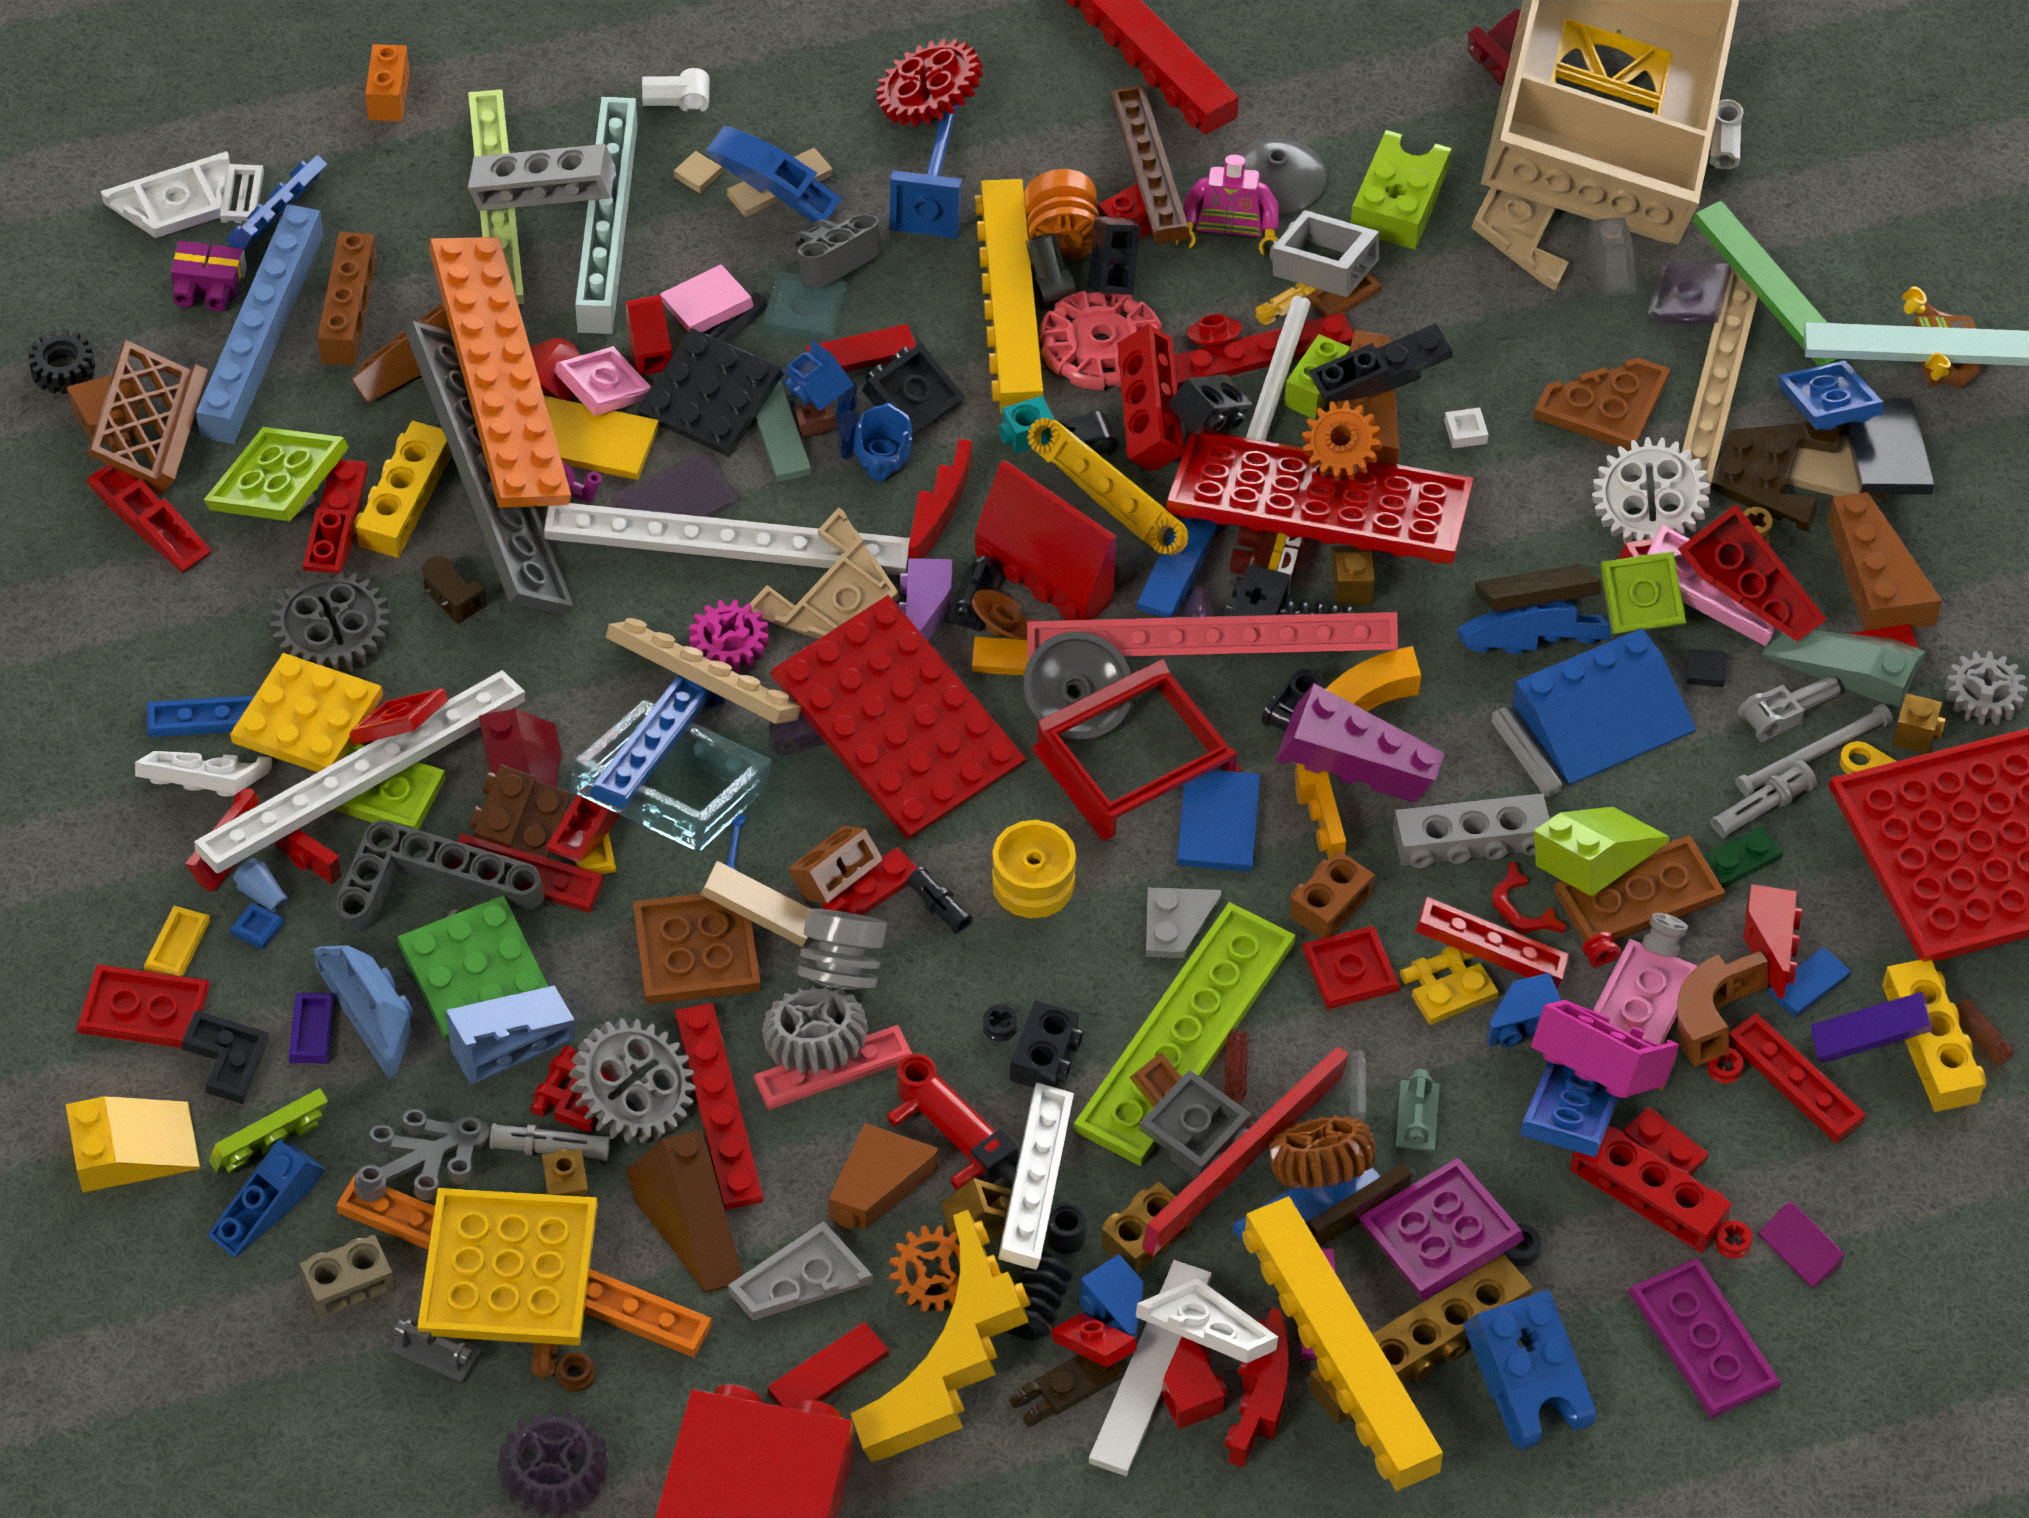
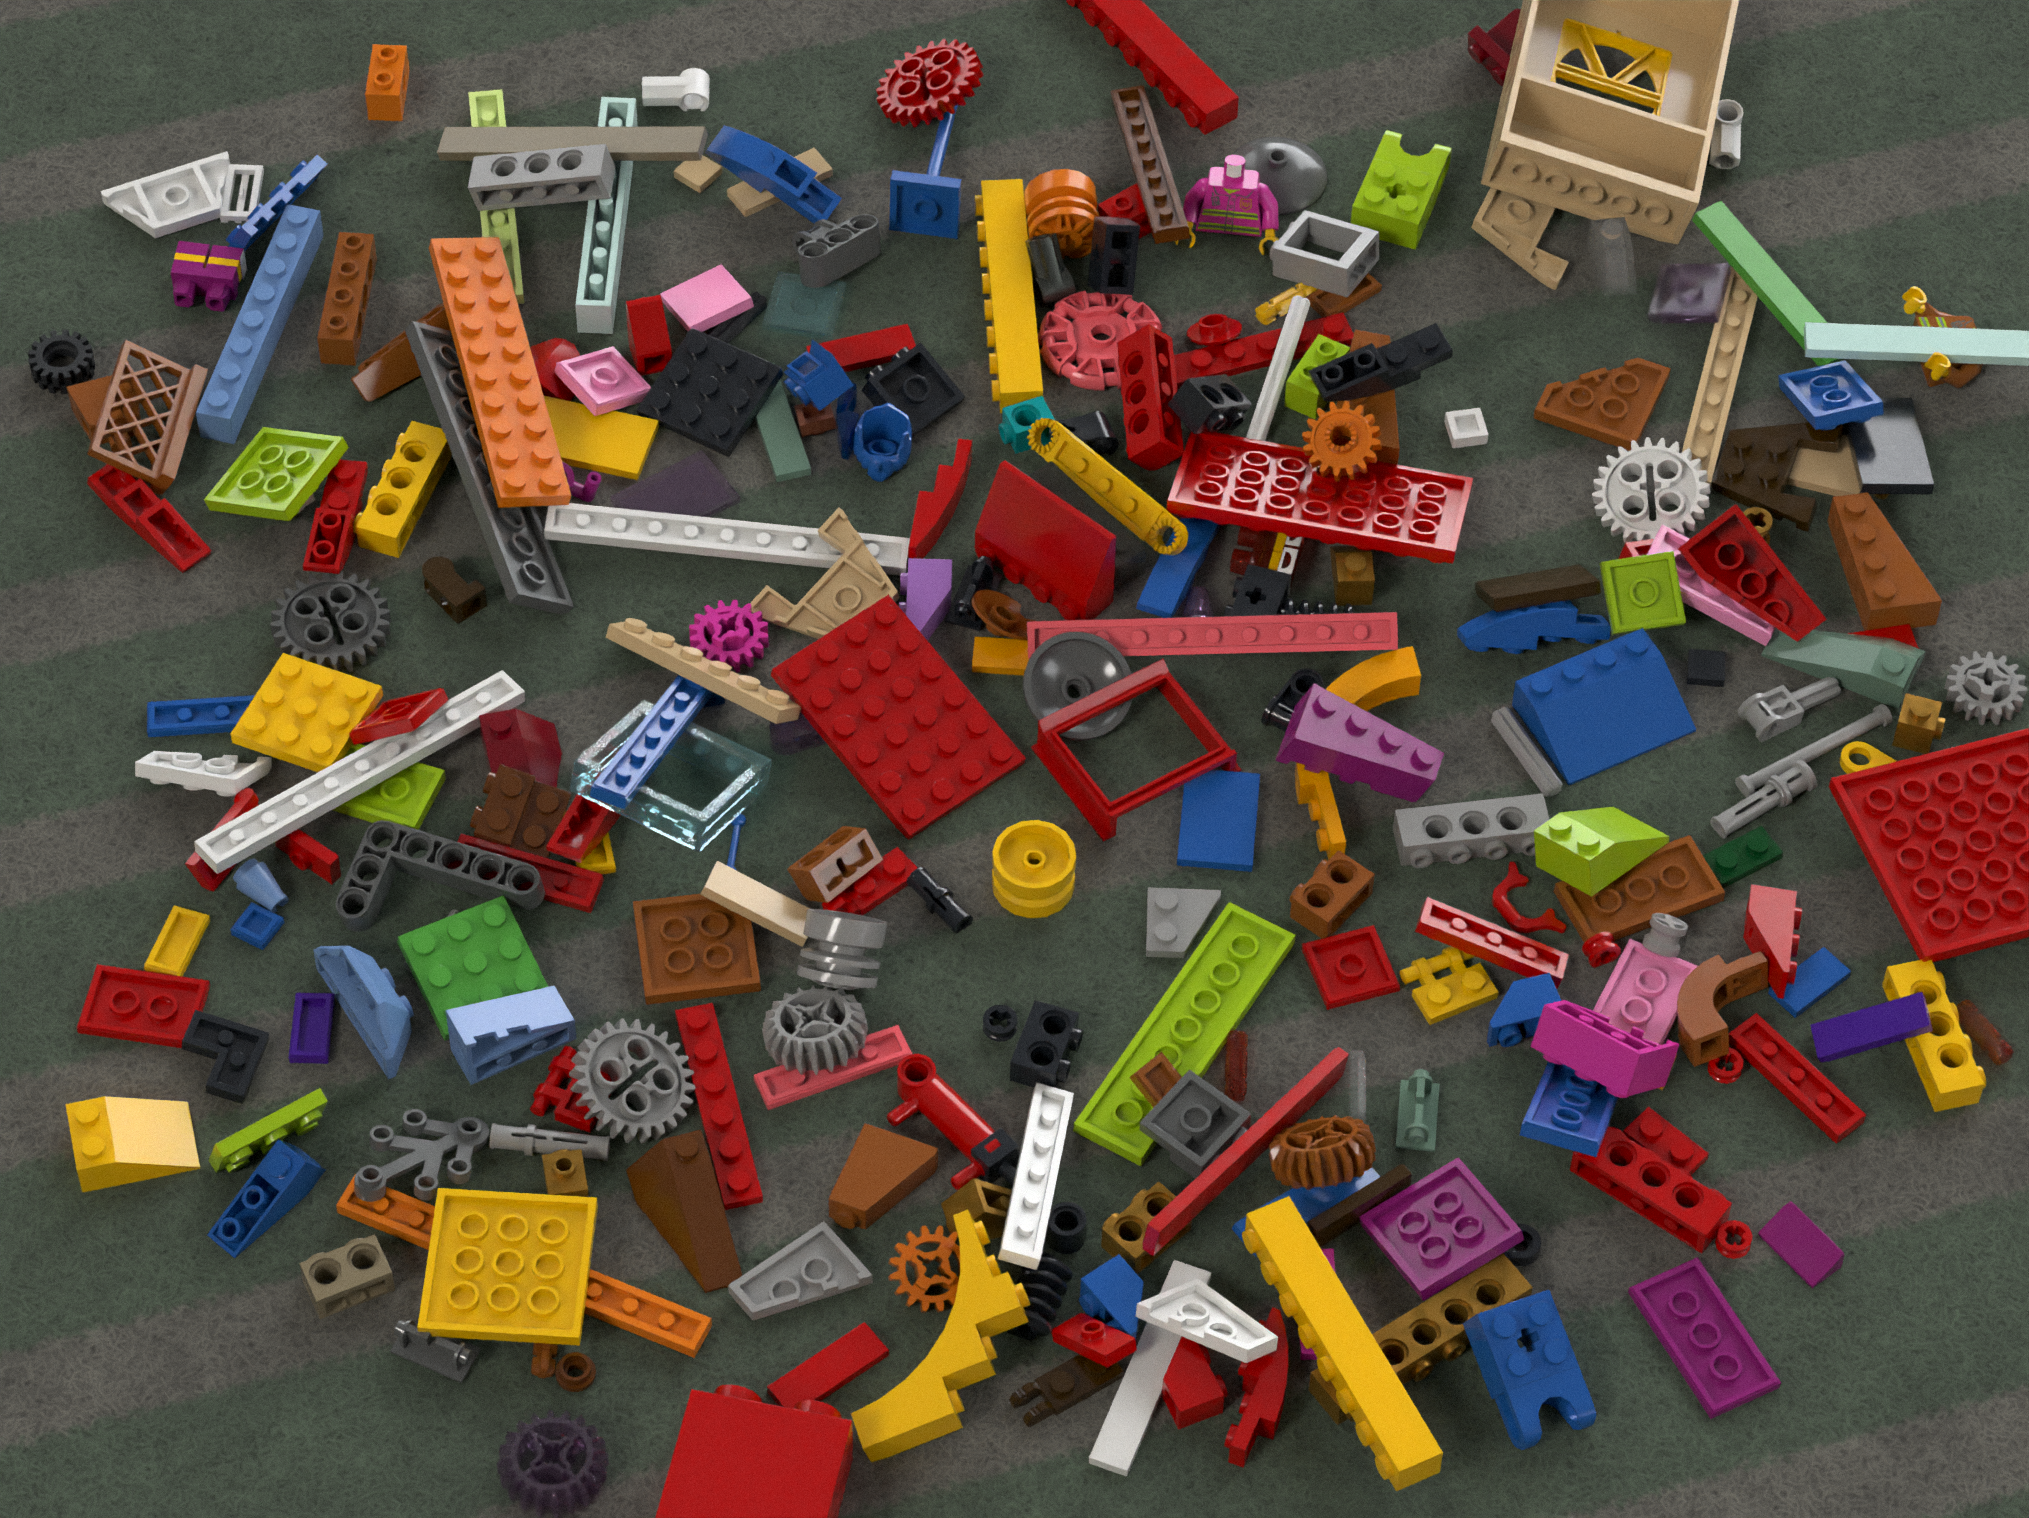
(623, 143): none -> dark tan tile

